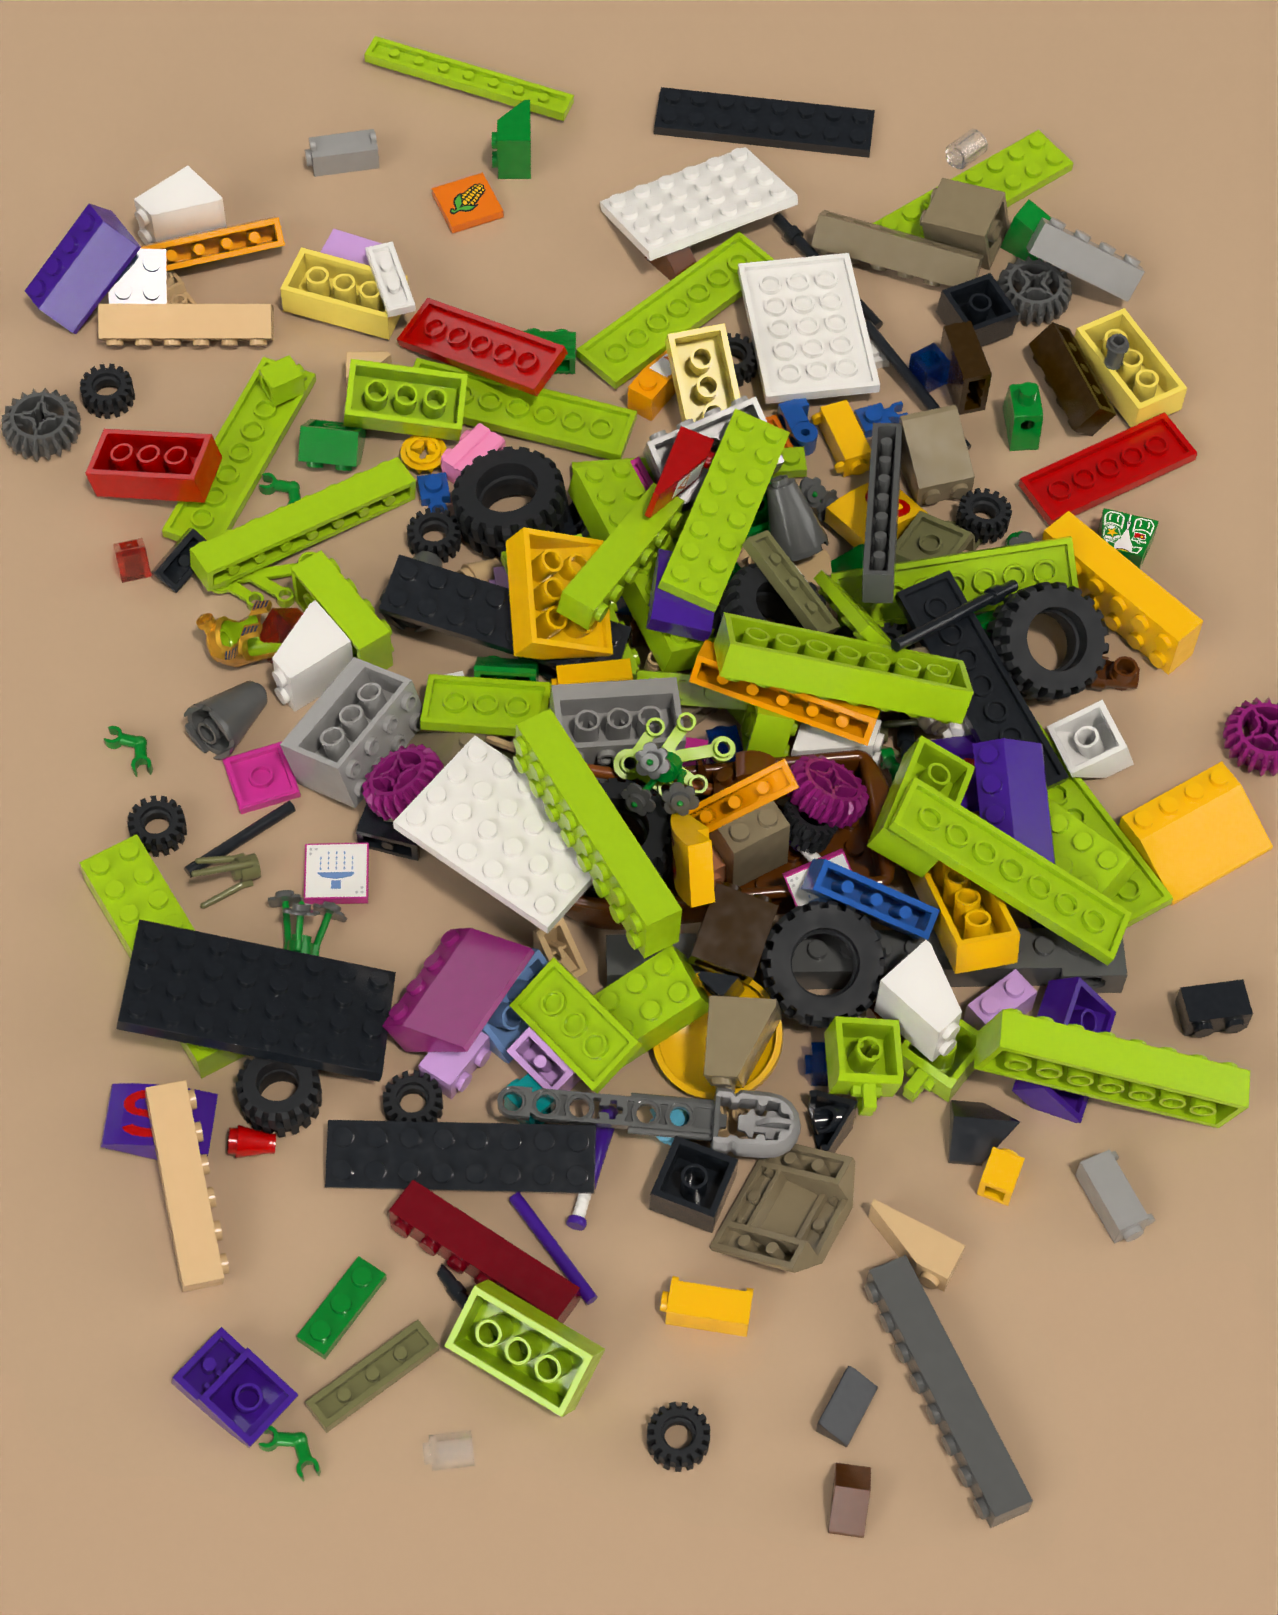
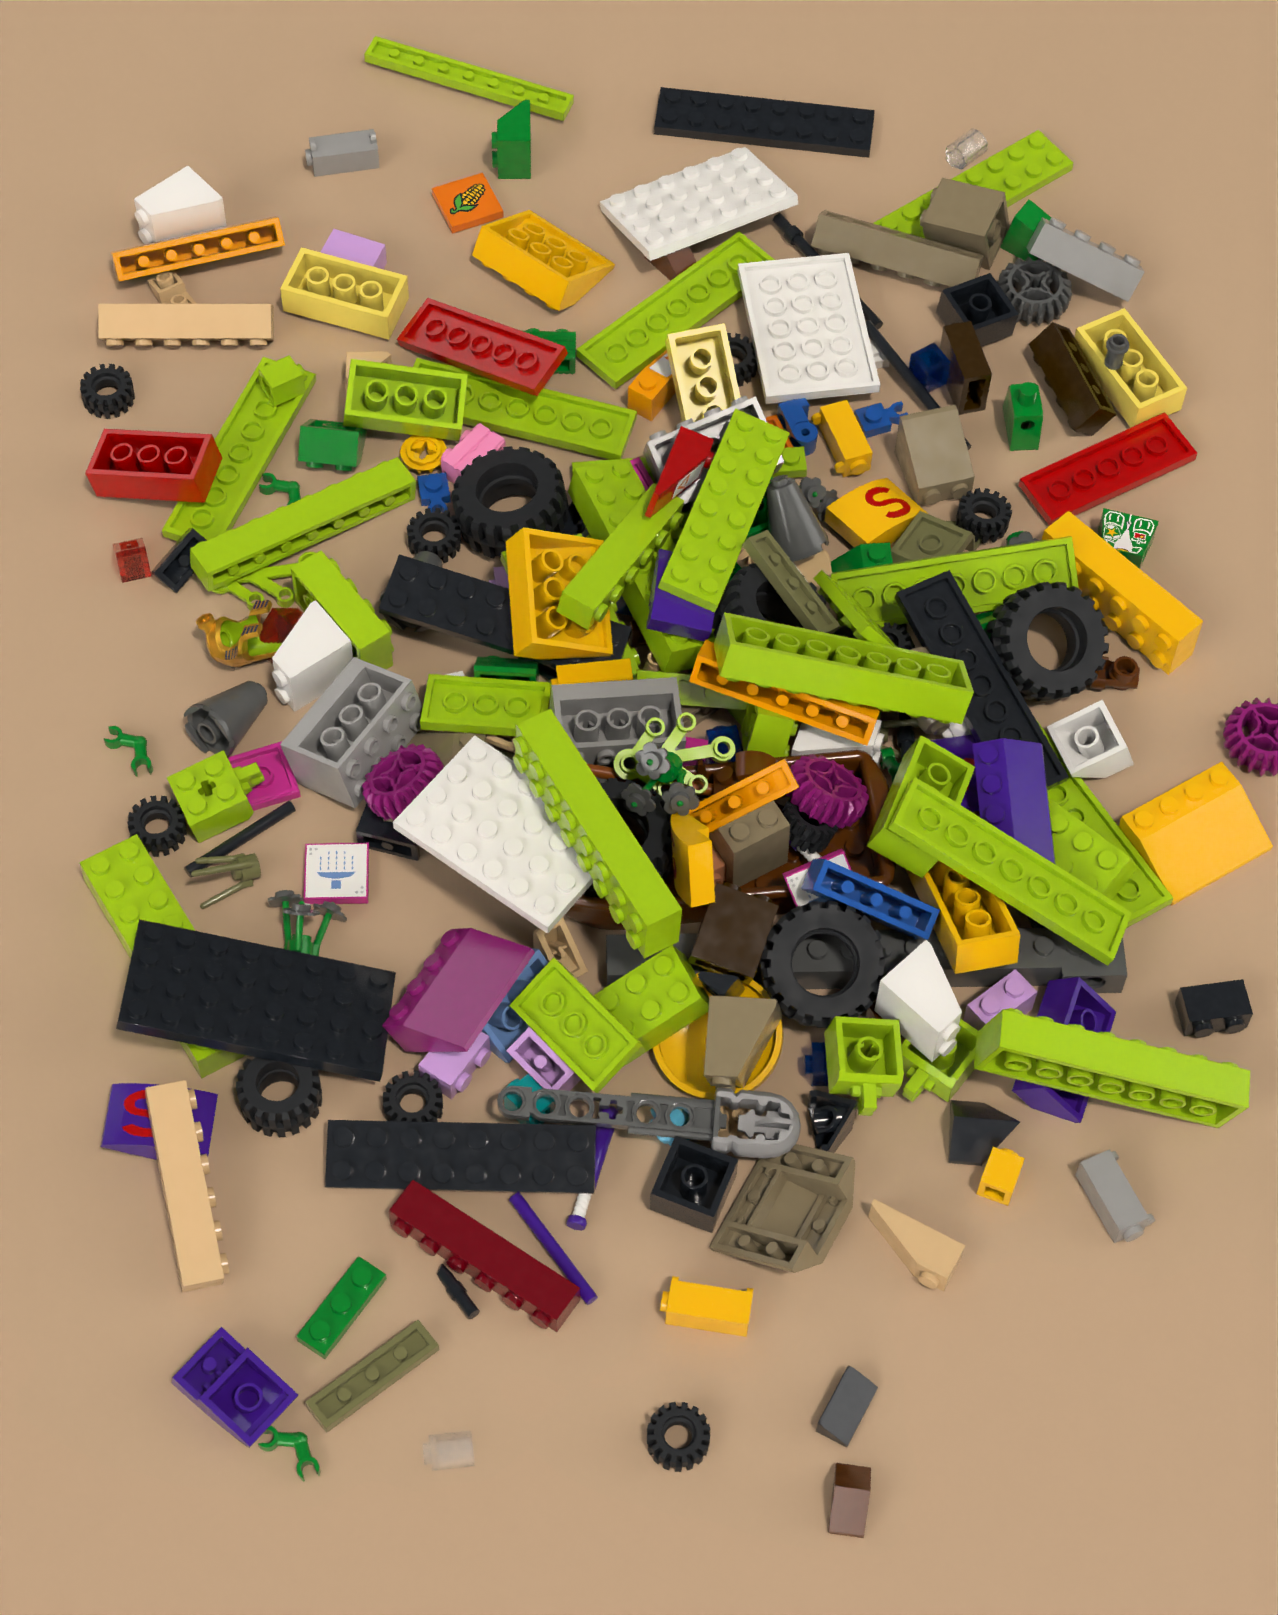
(41, 424): dark grey gear -> none
(83, 267): slope -> none
(142, 280): plate -> none
(215, 794): none -> lime hinge
(249, 1142): red cone -> none
(390, 279): white tile -> none
(481, 570): tan cone -> none
(524, 1347): lime brick -> none
(540, 259): none -> yellow slope
(882, 514): dark grey brick -> none
(948, 1392): dark grey brick -> none
(991, 596): black bar -> none

